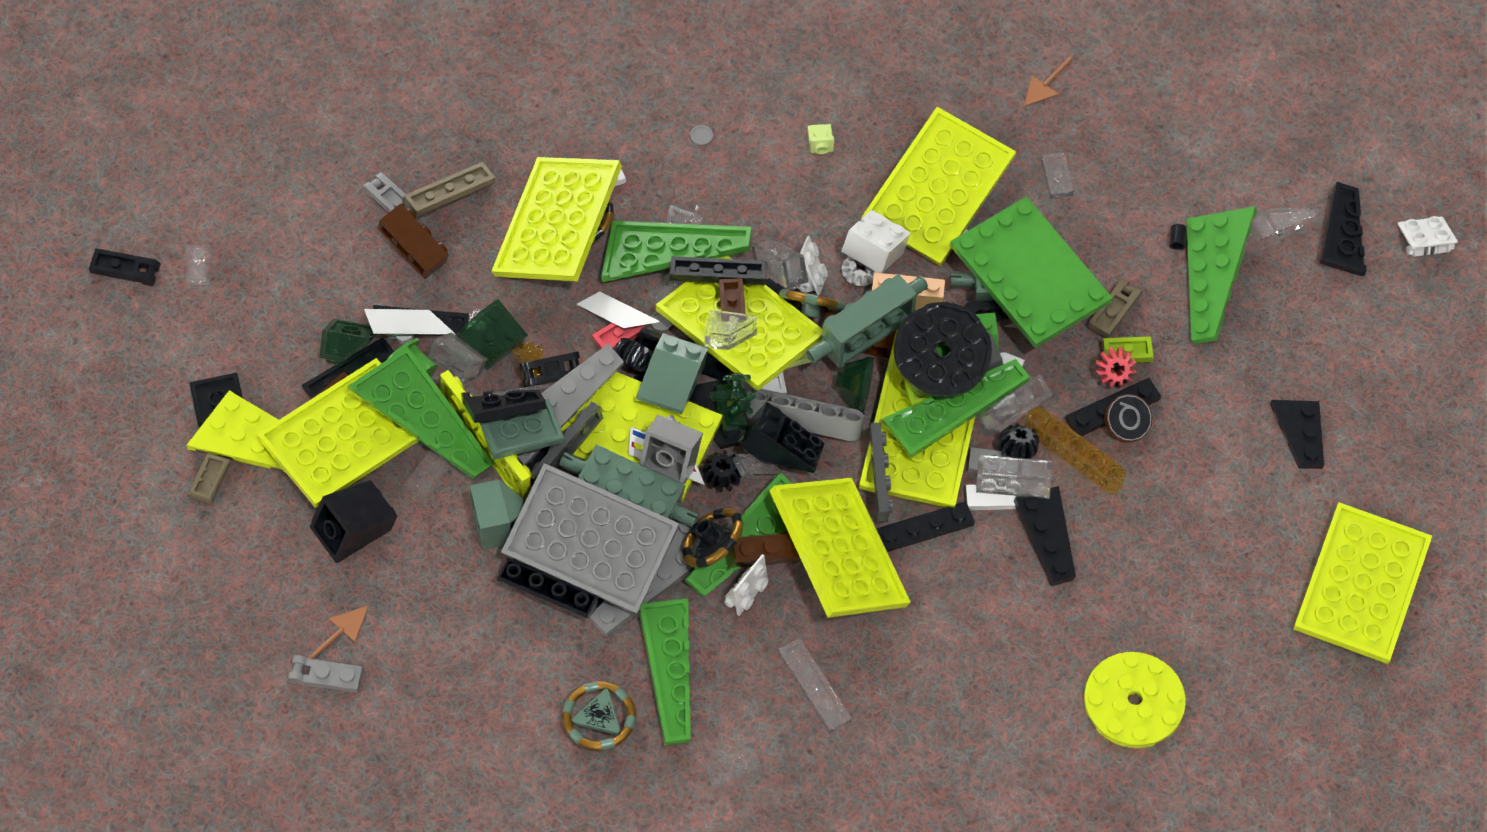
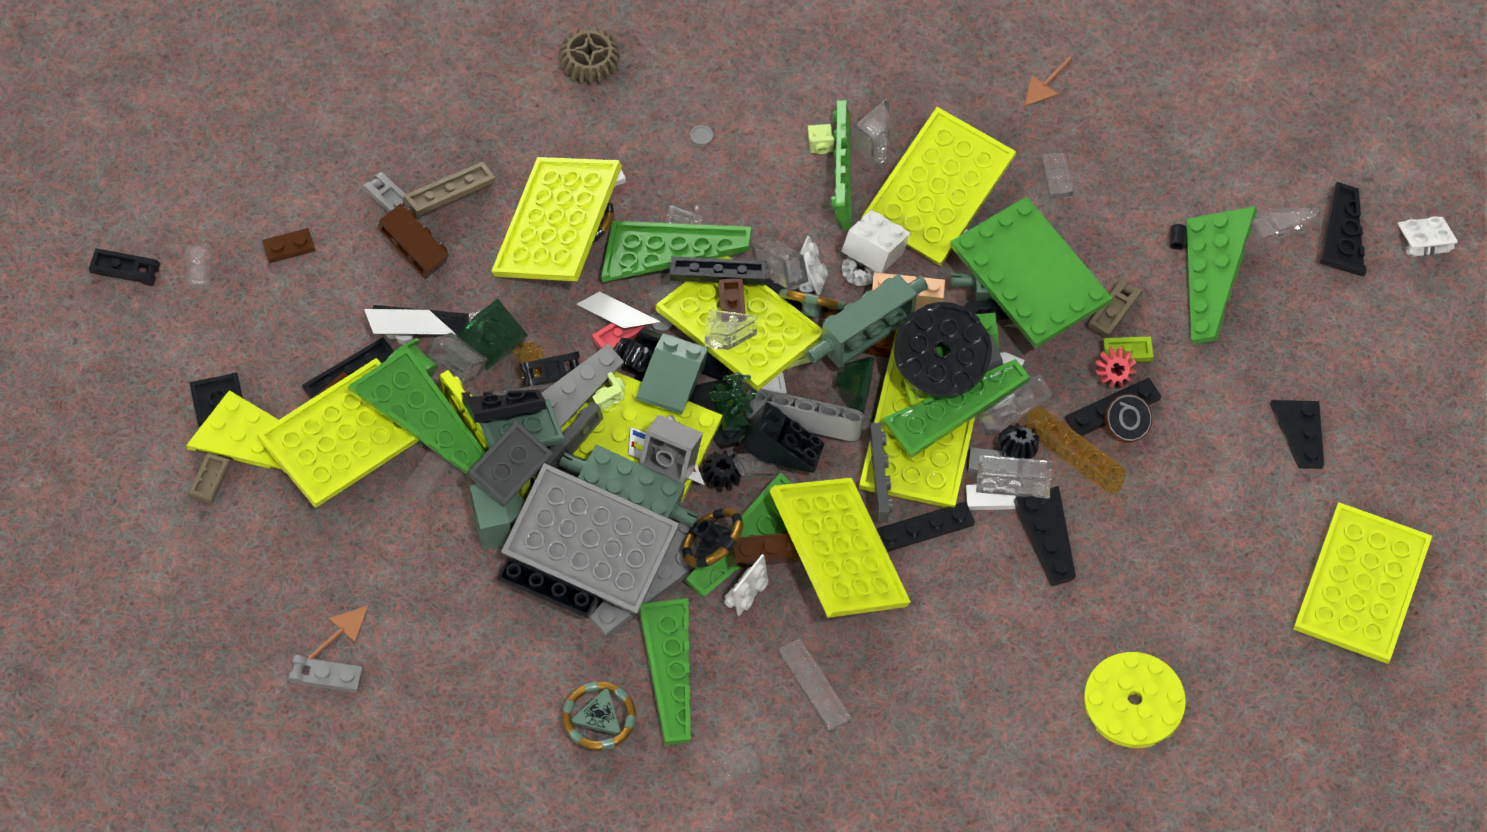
(288, 245): none -> reddish brown plate
(343, 339): clear green slope -> none
(352, 519): black slope -> none
(509, 464): none -> dark grey tile
(575, 56): none -> dark tan gear
(609, 396): none -> yellowish green bracket
(842, 200): none -> bright green wing
(872, 135): none -> clear slope

